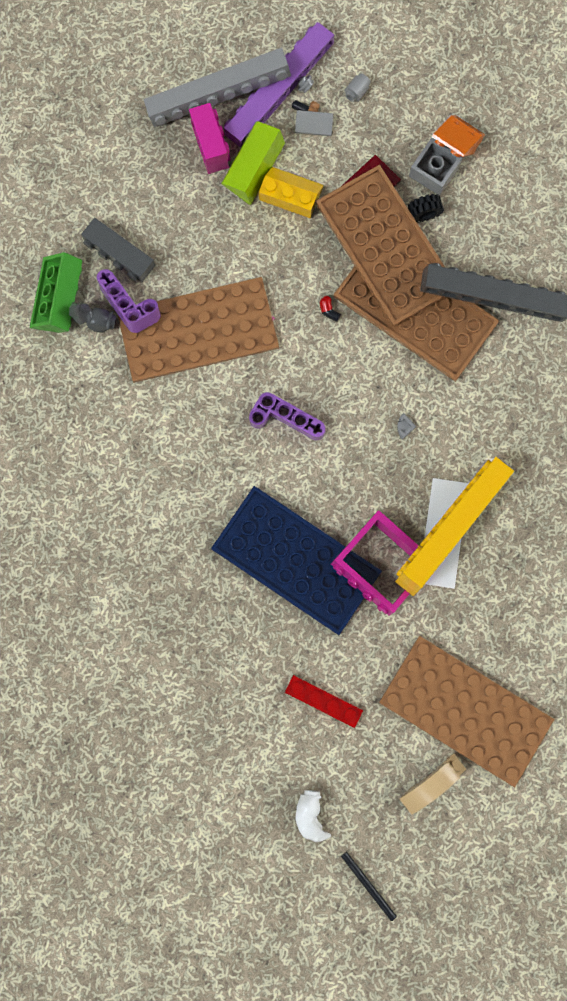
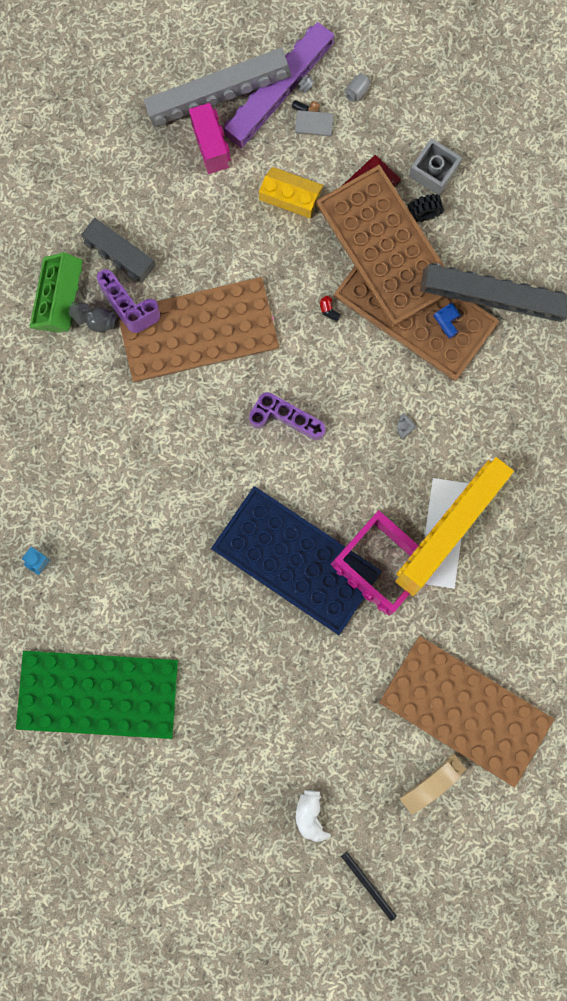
(35, 560): none -> dark azure brick
(97, 694): none -> green plate
(254, 161): lime slope -> none
(324, 701): red plate -> none
(446, 317): none -> blue piece
(458, 136): orange slope -> none

